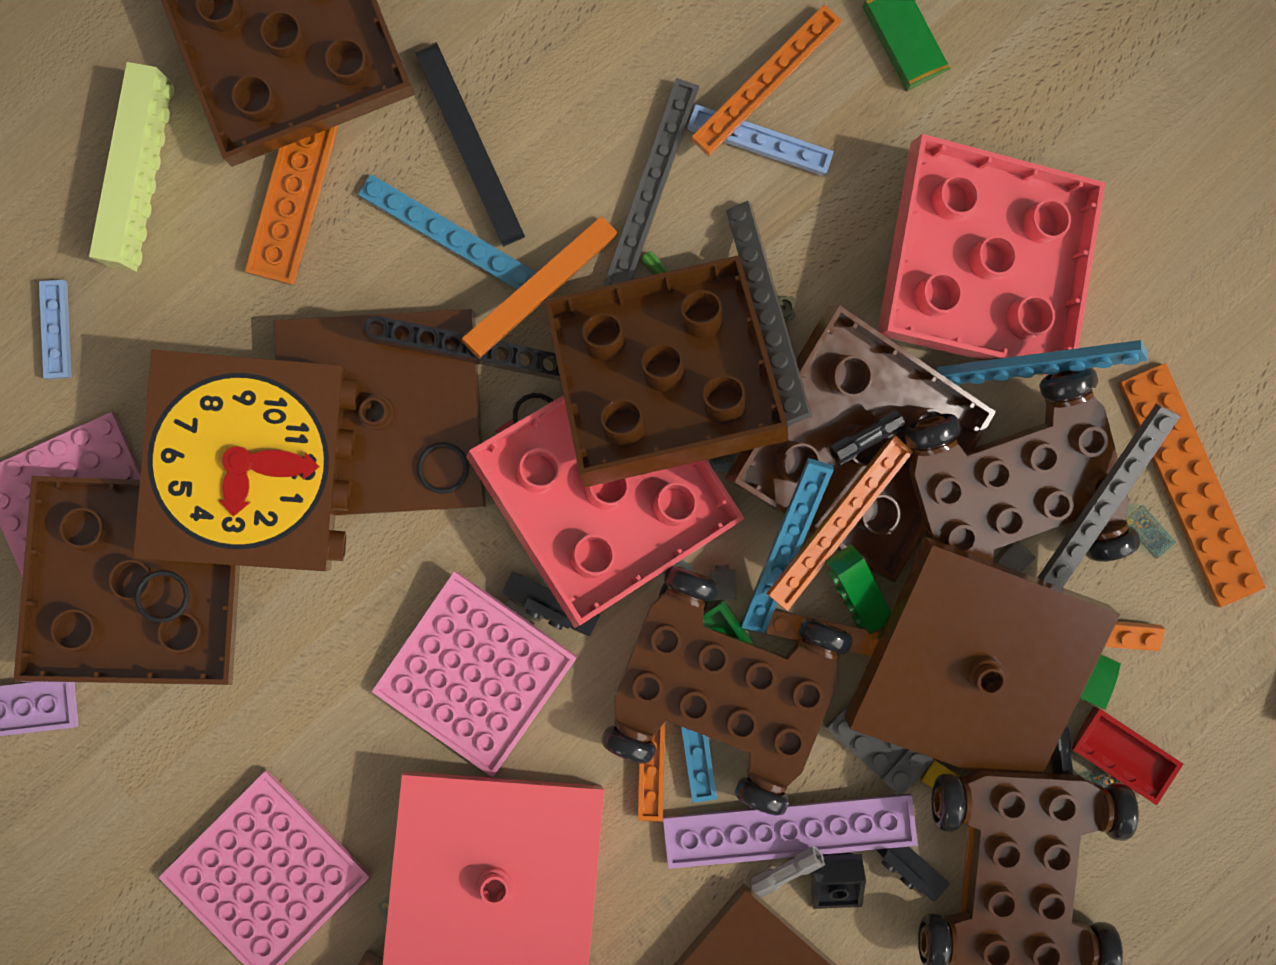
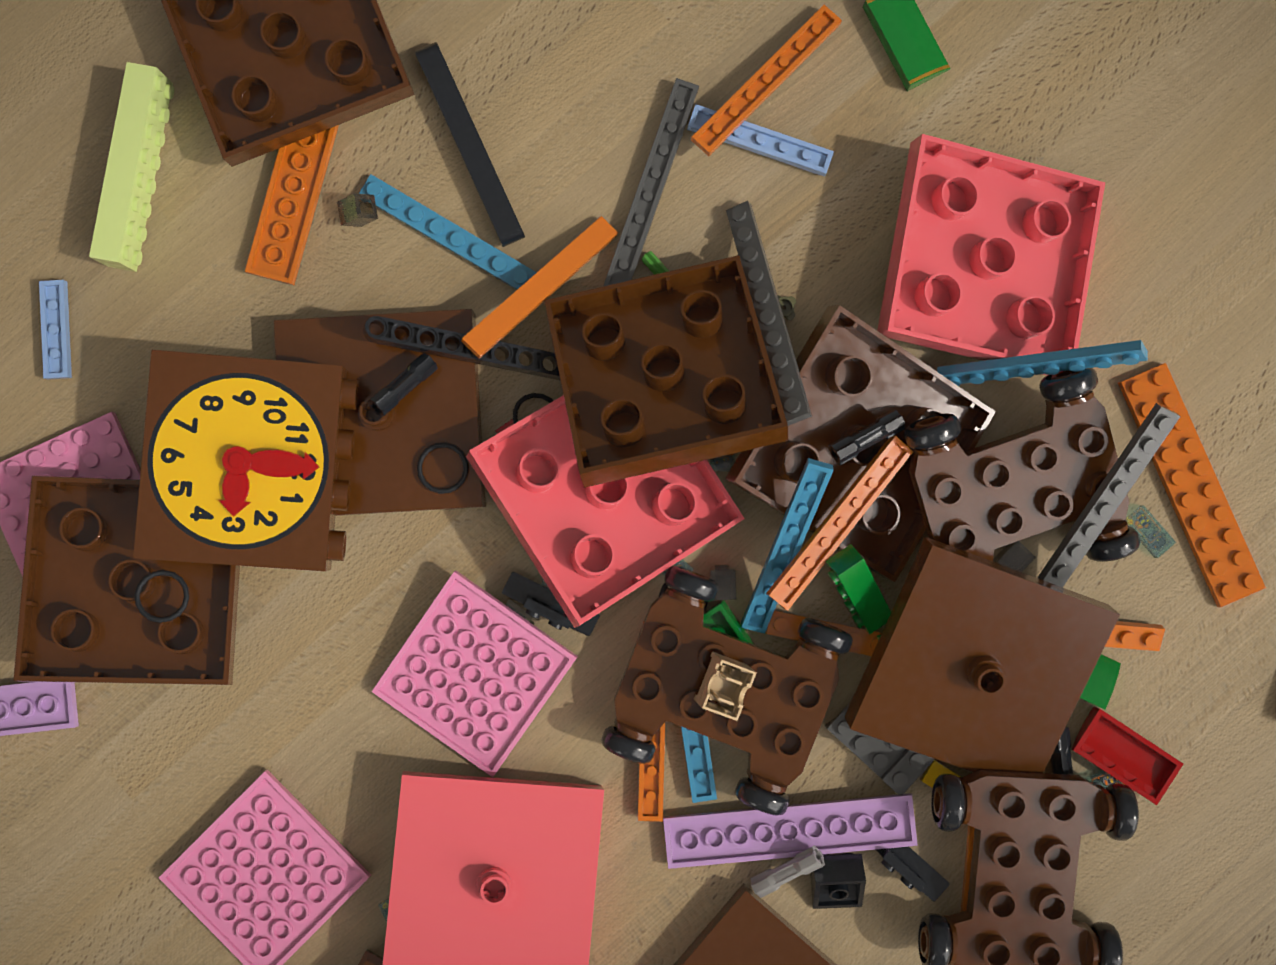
(357, 210): none -> clear smoke brick
(404, 383): none -> black axle
(725, 685): none -> tan piece

